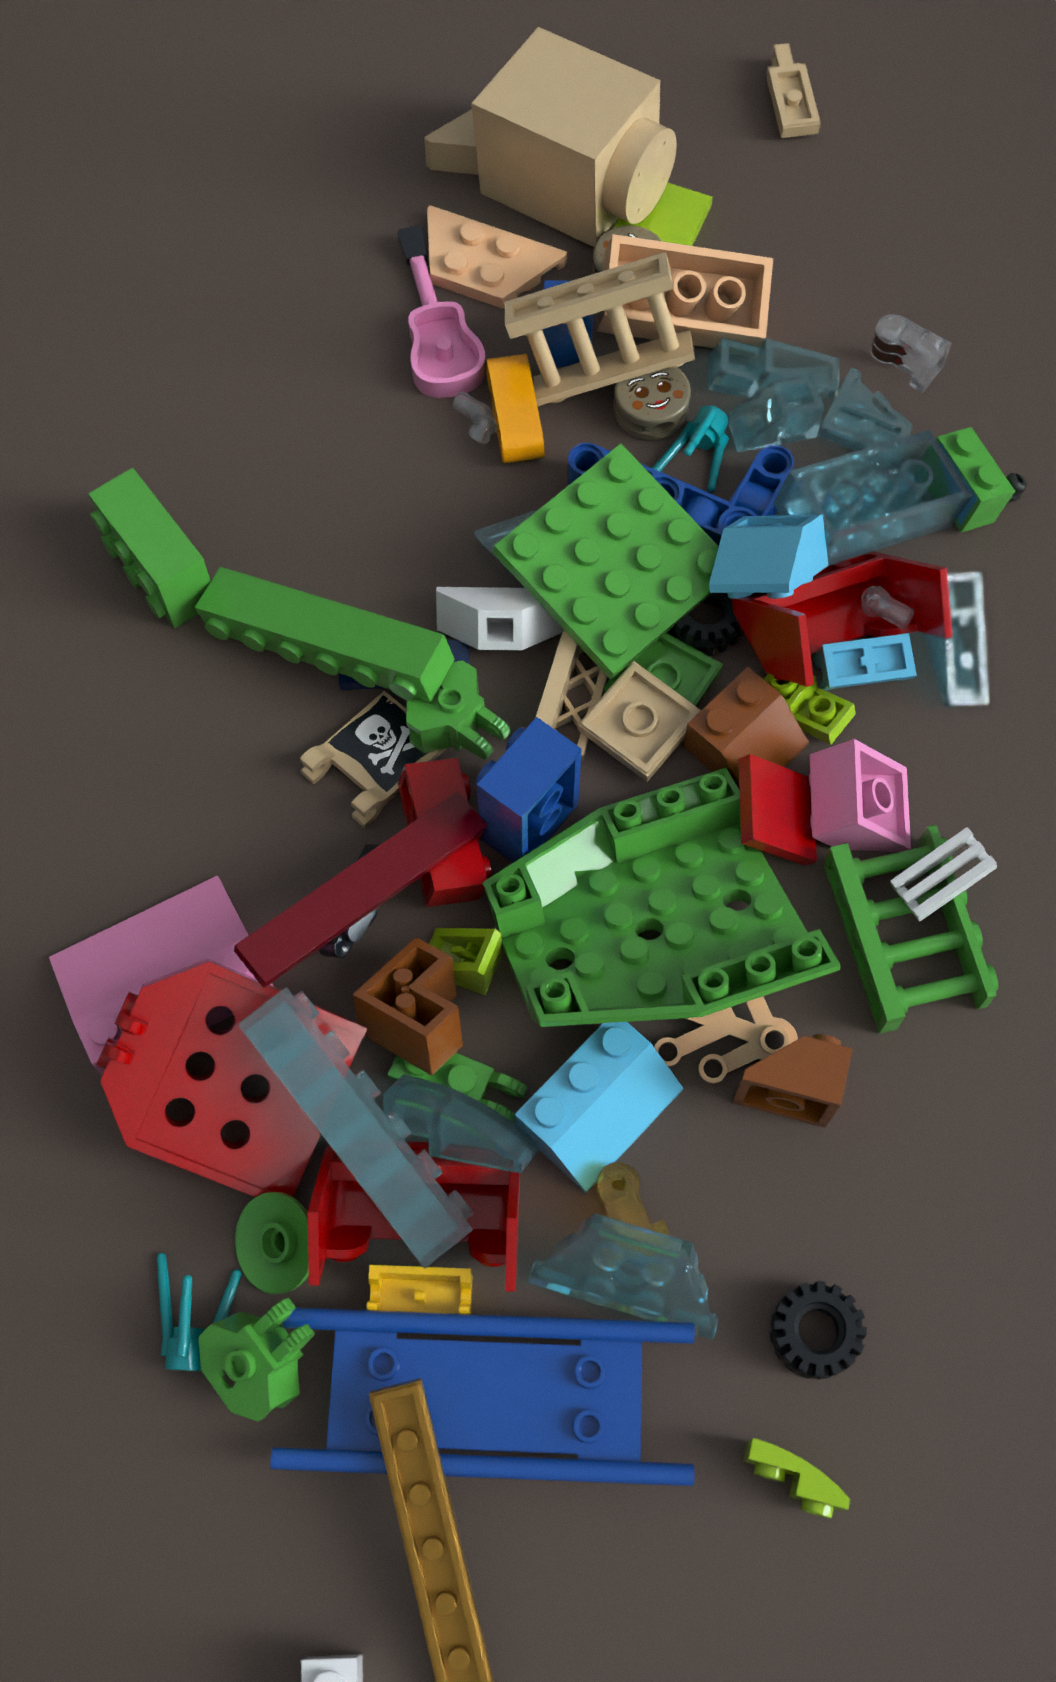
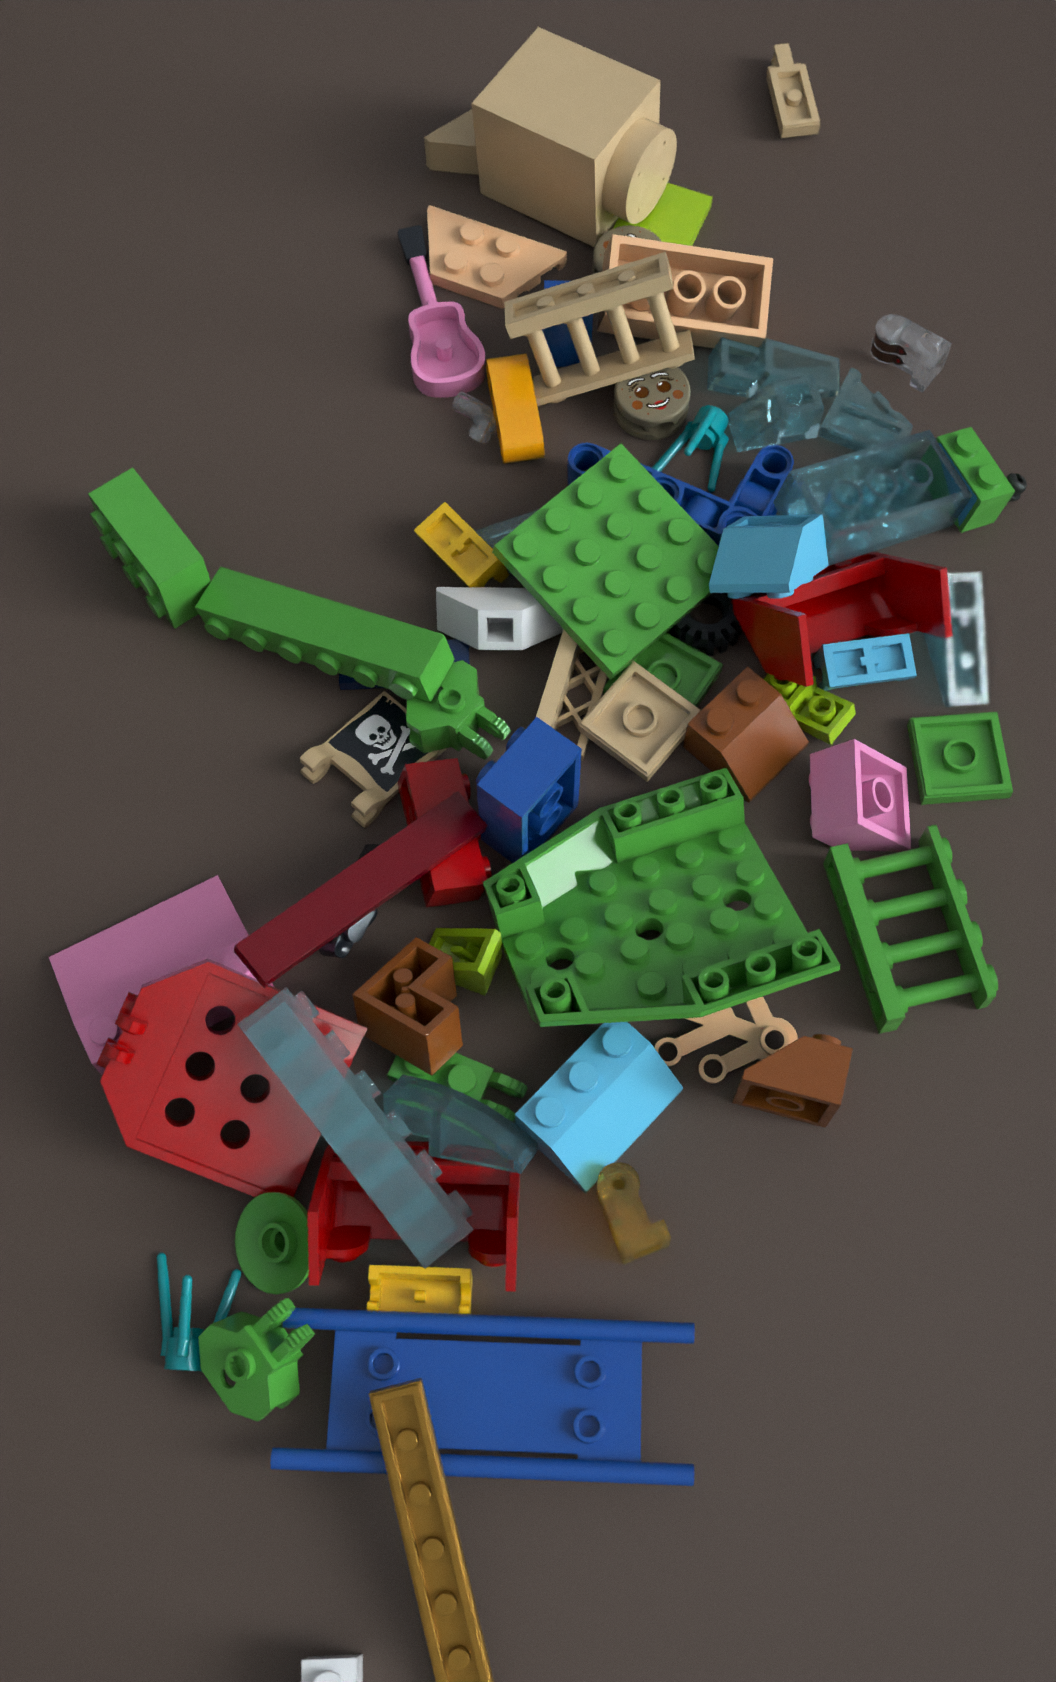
(460, 547): none -> yellow hinge
(630, 1273): clear light blue wing -> none
(776, 810): red tile -> none
(808, 1484): lime slope -> none
(846, 1319): black tyre -> none
(880, 603): clear arm -> none
(959, 758): none -> bright green tile
(975, 850): white tile -> none

